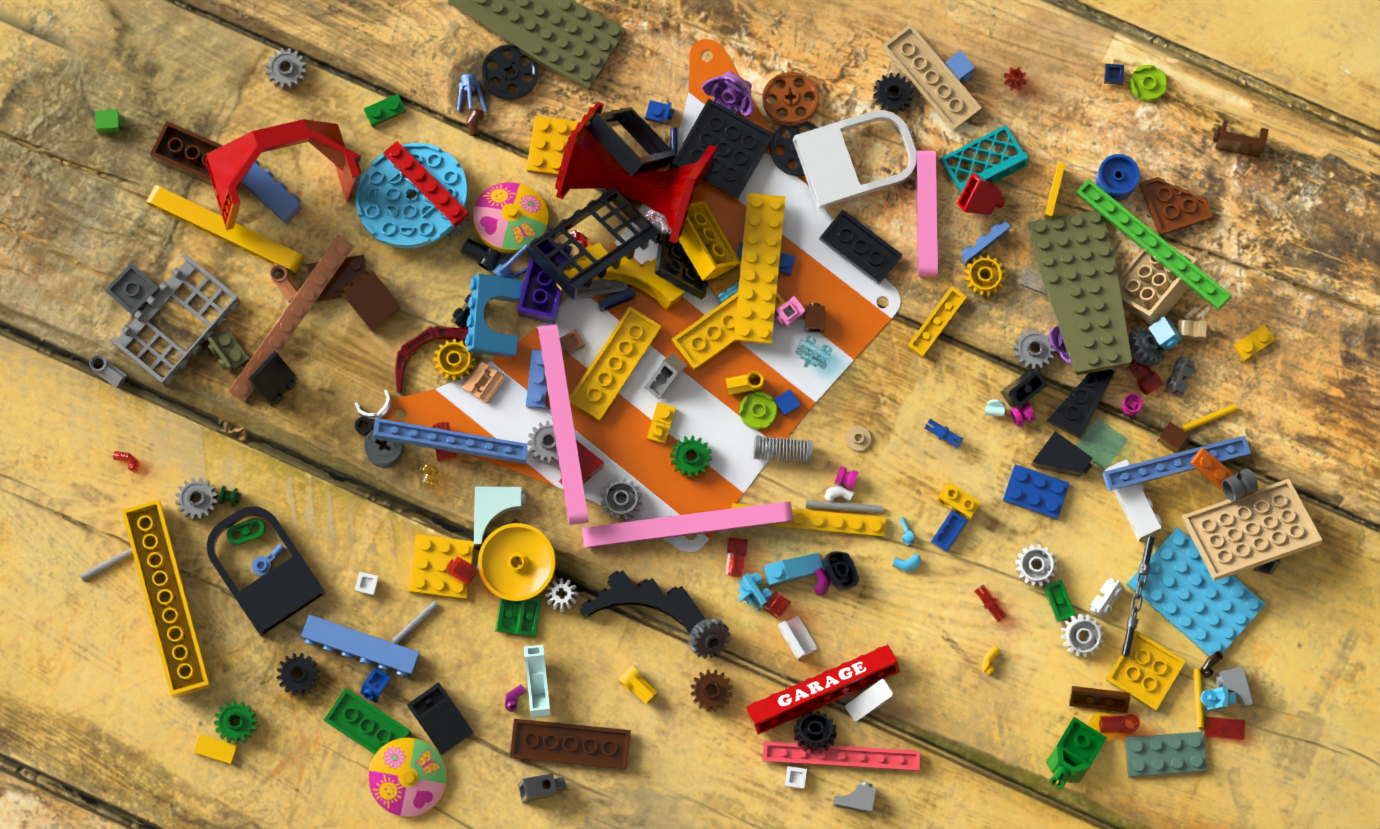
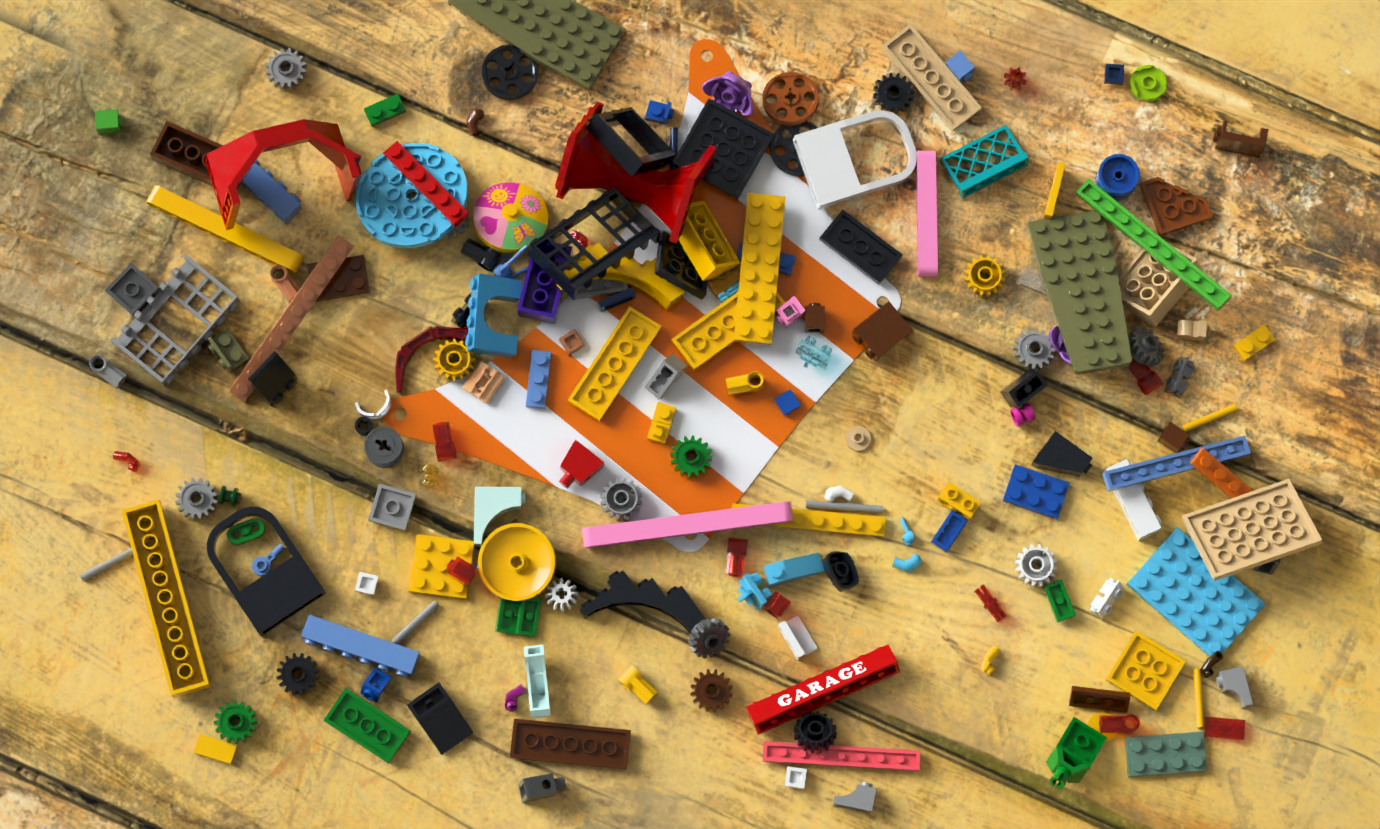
(370, 299): reddish brown panel -> none
(392, 507): none -> light grey plate
(407, 777): dish -> none
(450, 441): medium blue plate -> none
(468, 85): medium blue plant -> none
(540, 435): light grey gear -> none
(548, 144): yellow plate -> none
(563, 424): bright pink beam -> none
(658, 219): clear arm -> none
(758, 410): lime tile -> none
(806, 446): light grey piece -> none
(823, 583): magenta arm -> none
(848, 478): dark pink wheel -> none
(869, 700): white piece -> none
(881, 331): none -> reddish brown panel
(936, 321): yellow plate -> none
(943, 433): blue pin -> none
(980, 196): red torso -> none
(984, 242): medium blue plate -> none
(995, 408): light aqua plate -> none
(1072, 635): white gear -> none
(1081, 404): black wing -> none
(1101, 443): clear light blue tile -> none
(1131, 404): dark pink wheel -> none
(1133, 621): piece -> none
(1165, 333): brick -> none
(1218, 698): medium azure hips -> none
(1237, 486): dark grey wheel -> none

